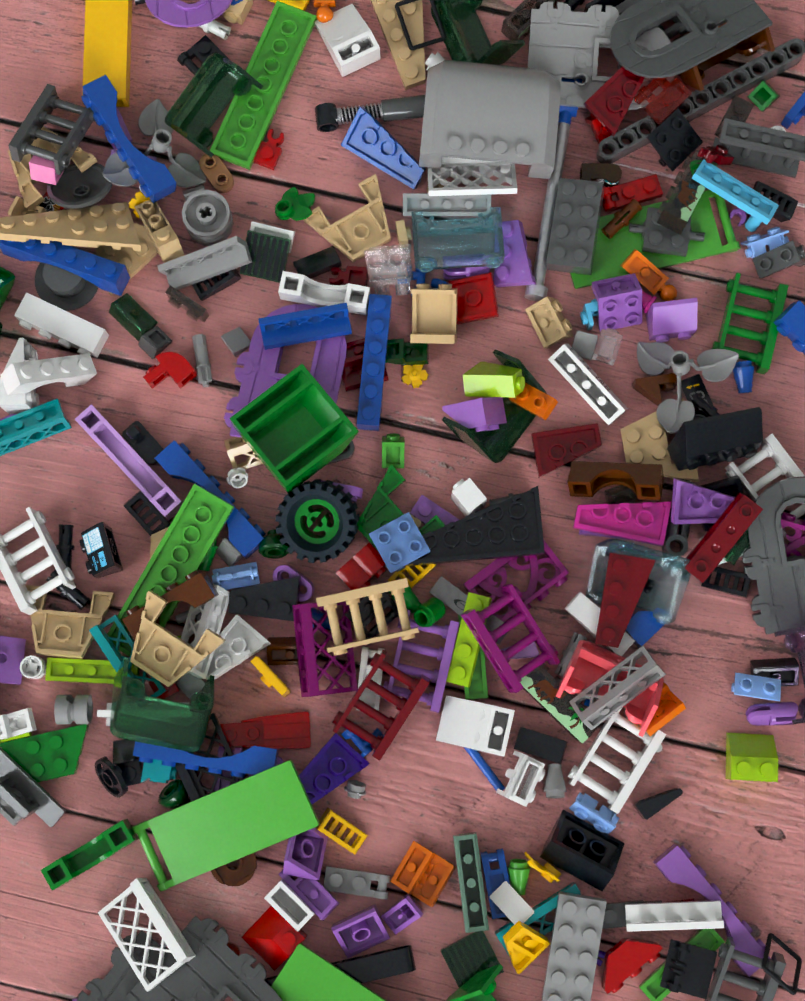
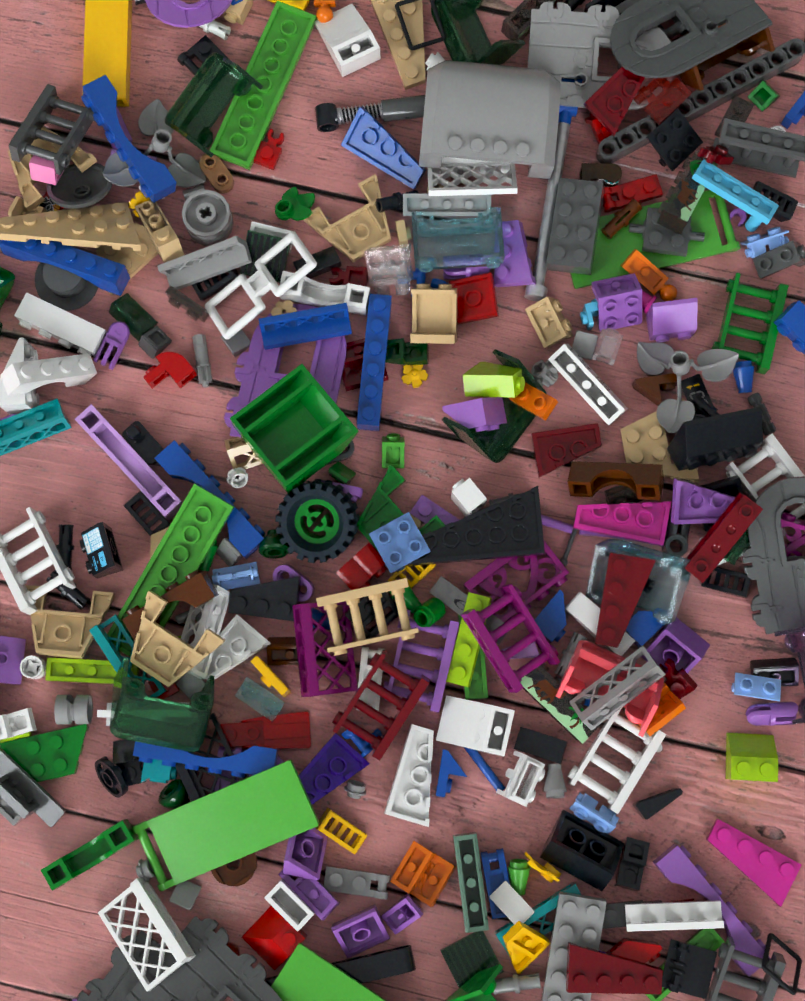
(116, 338): none -> medium lavender arm
(144, 870): none -> light grey plate
(185, 894): none -> light grey slope
(259, 699): none -> clear light blue hinge
(260, 284): none -> white bar
(286, 306): none -> tan plant
(341, 473): none -> green slope
(391, 202): none -> black pin
(411, 785): none -> white wing
(447, 766): none -> blue slope
(517, 983): none -> light grey pin
(544, 373): none -> light grey gear
(553, 618): none -> blue slope
(556, 524): none -> medium lavender piece
(564, 561): none -> dark grey hinge
(607, 973): none -> dark red wing
(632, 864): none -> black slope
(678, 681): none -> dark red plate
(679, 644): none -> medium lavender slope
(755, 401): none -> dark grey axle
(761, 864): none -> dark pink wing

